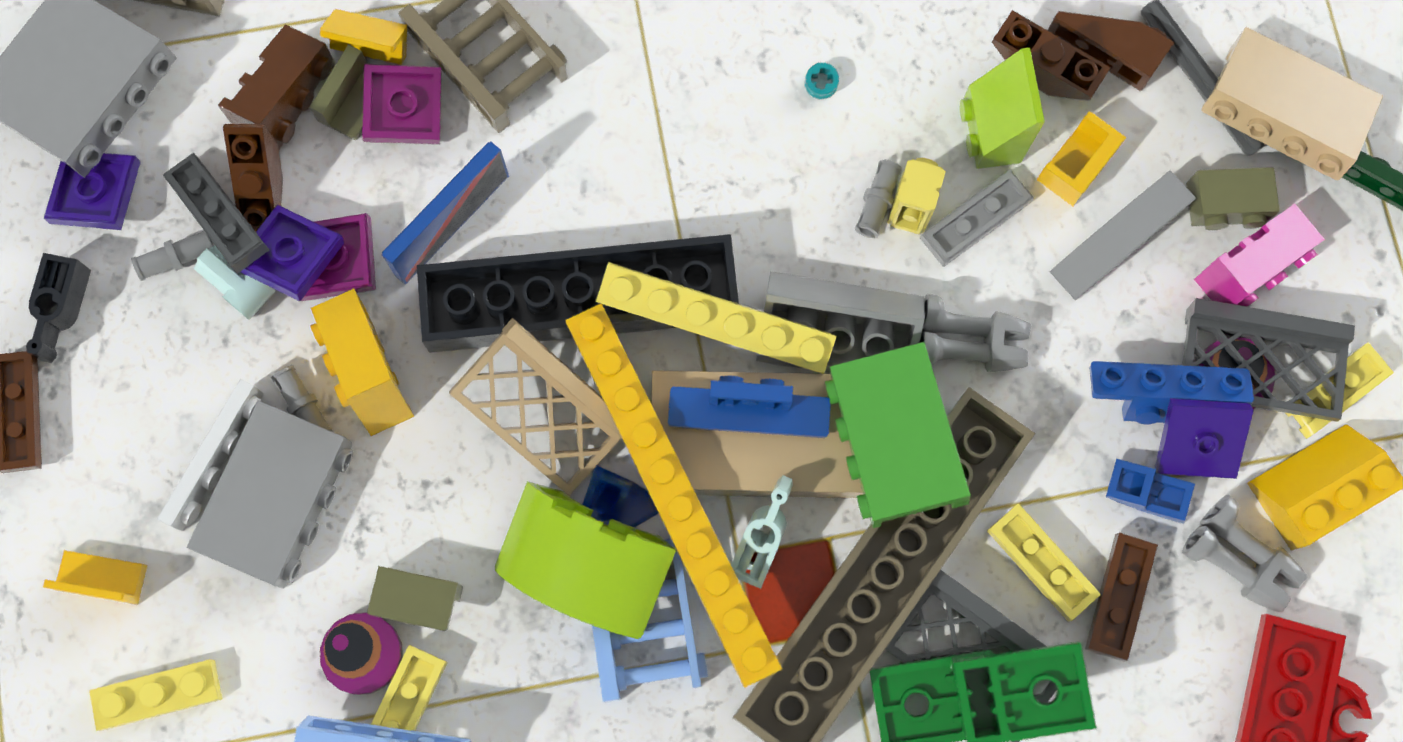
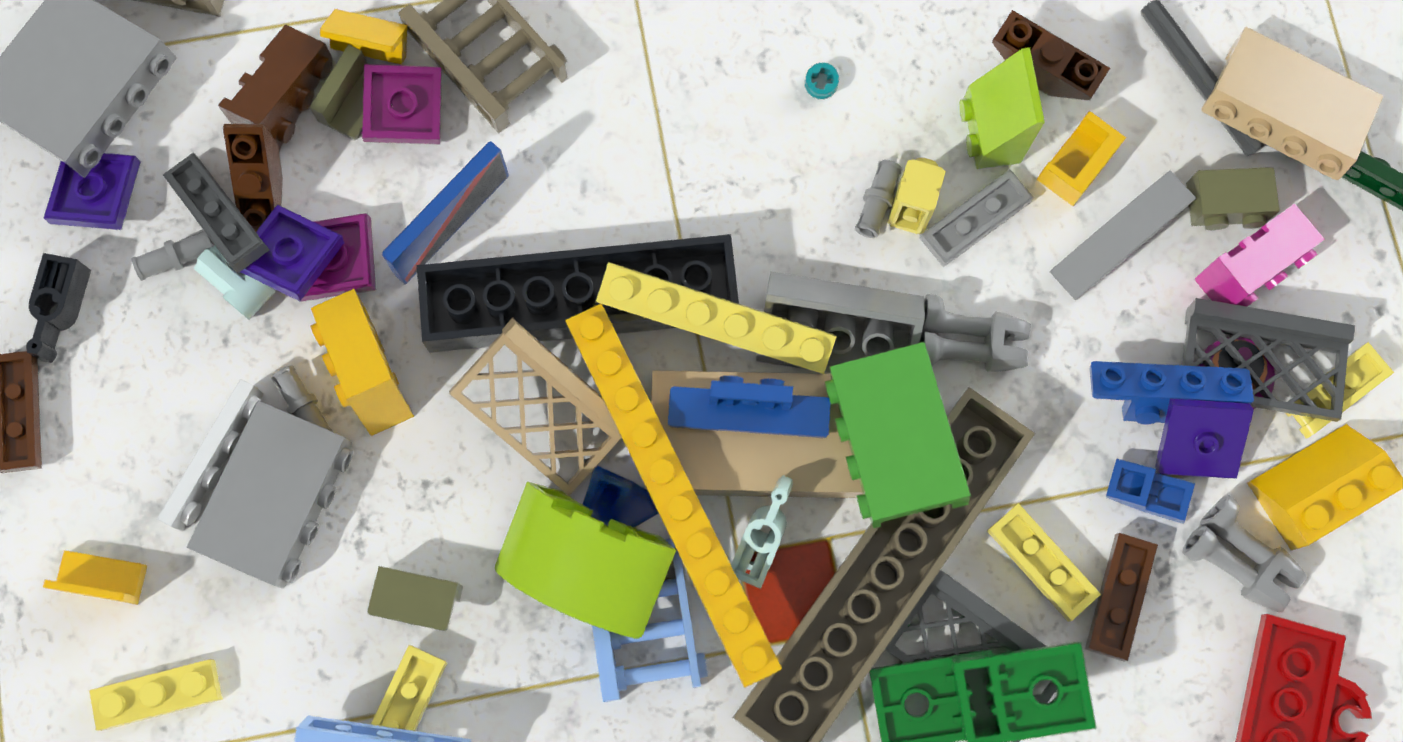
(360, 653): tile -> none
(1123, 45): reddish brown slope -> none

